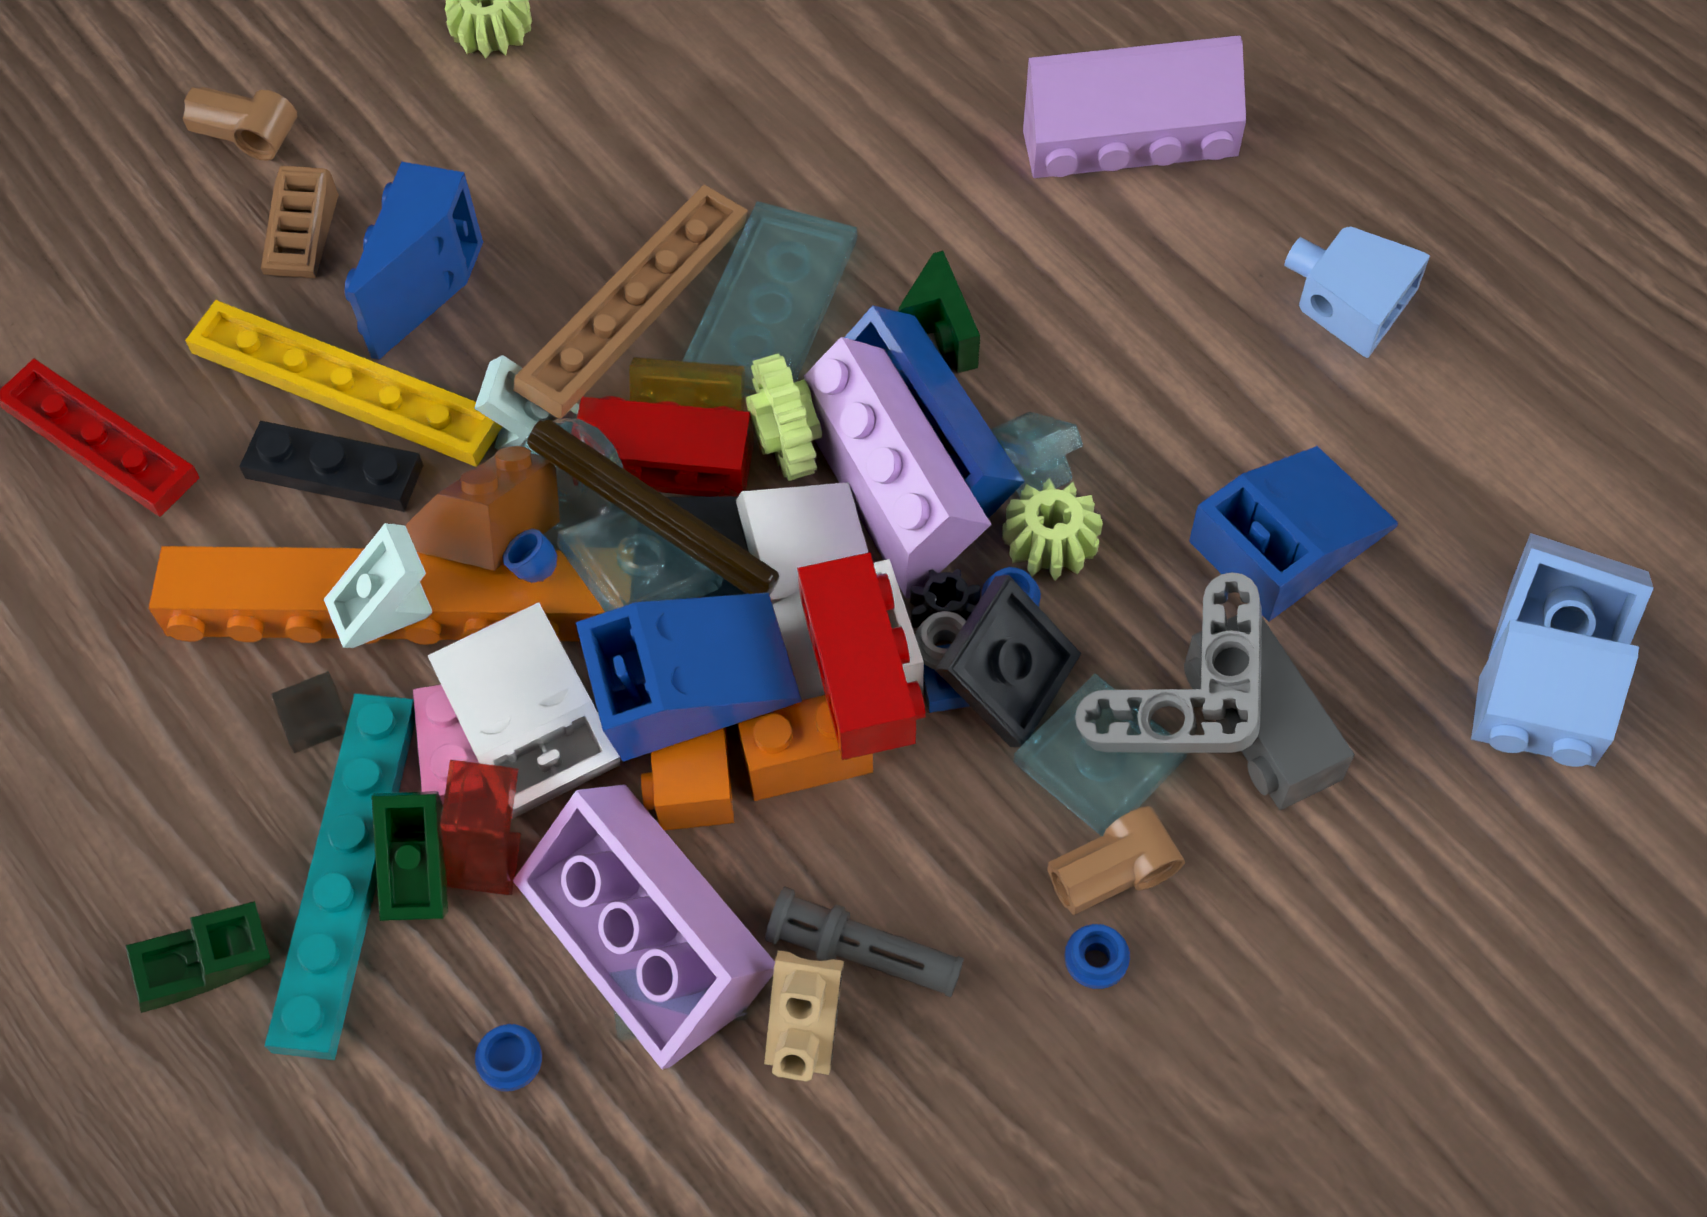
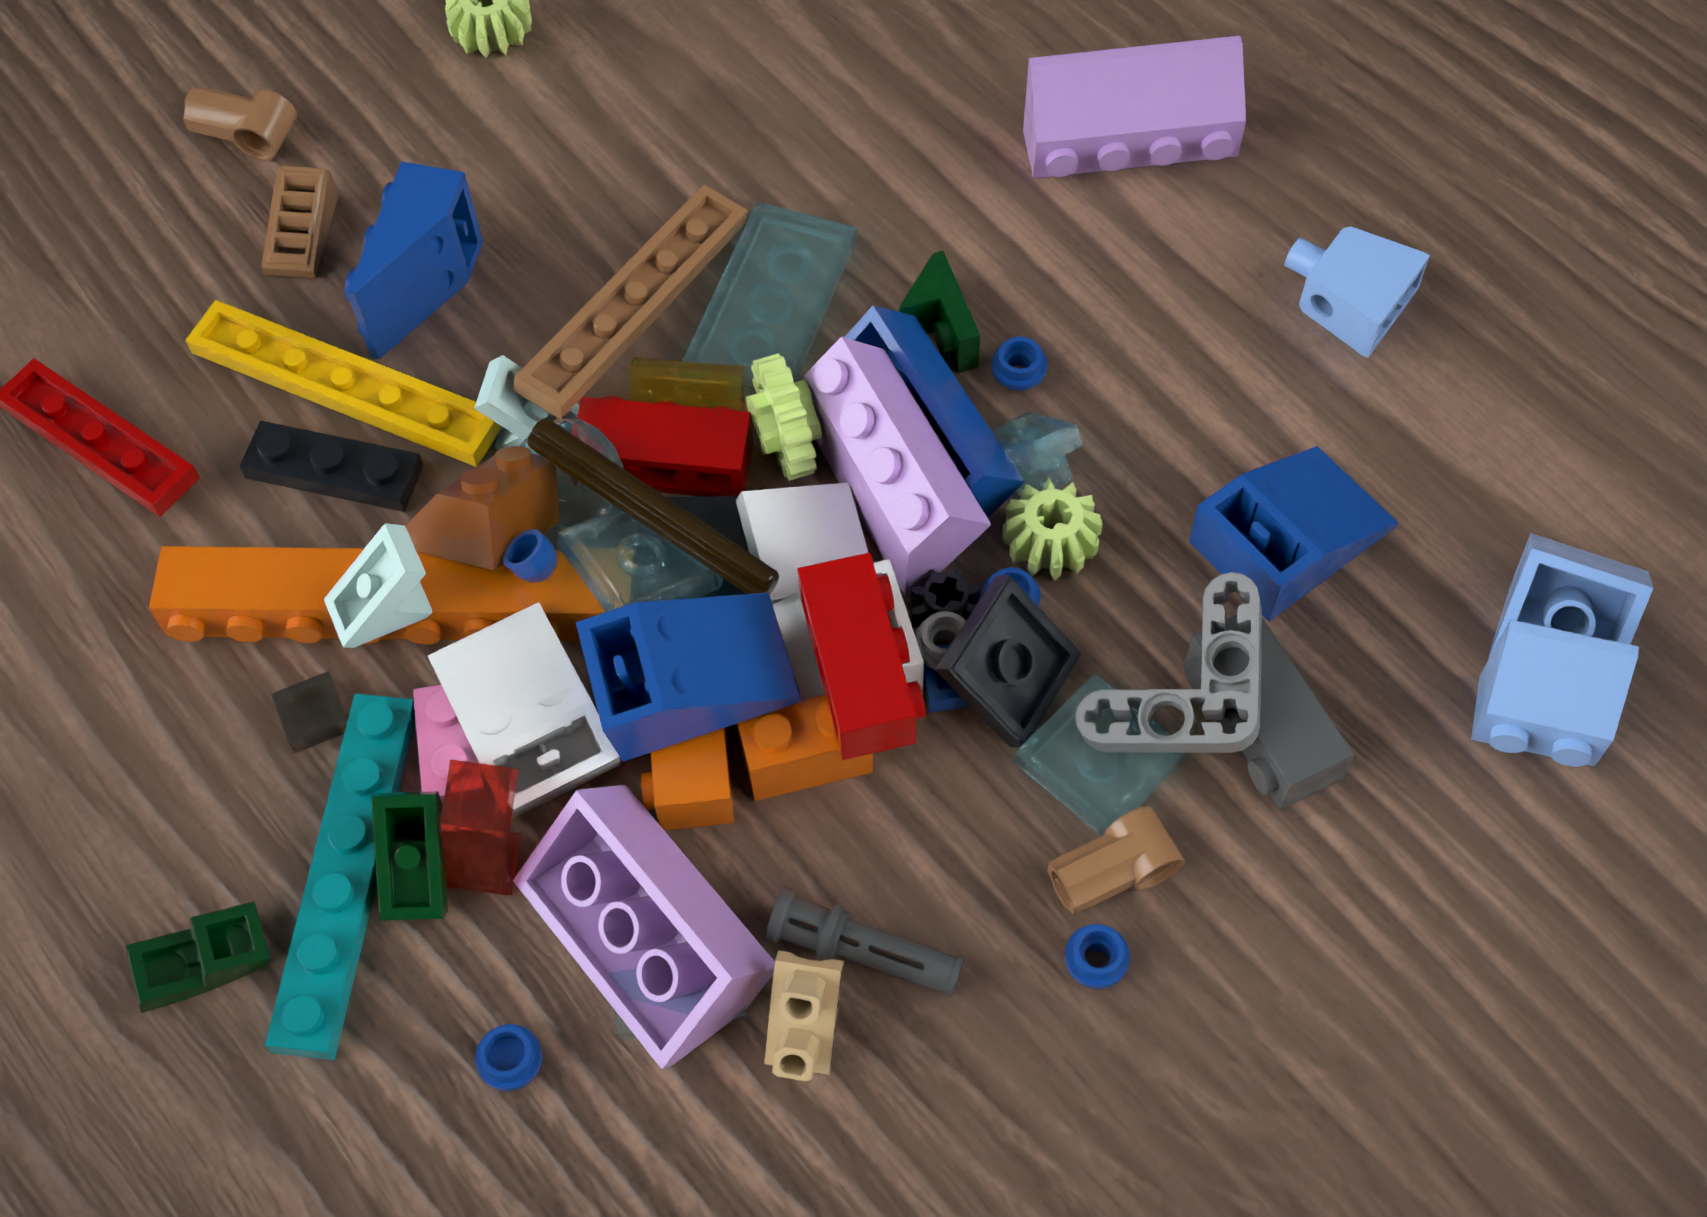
(1019, 352): none -> blue plate

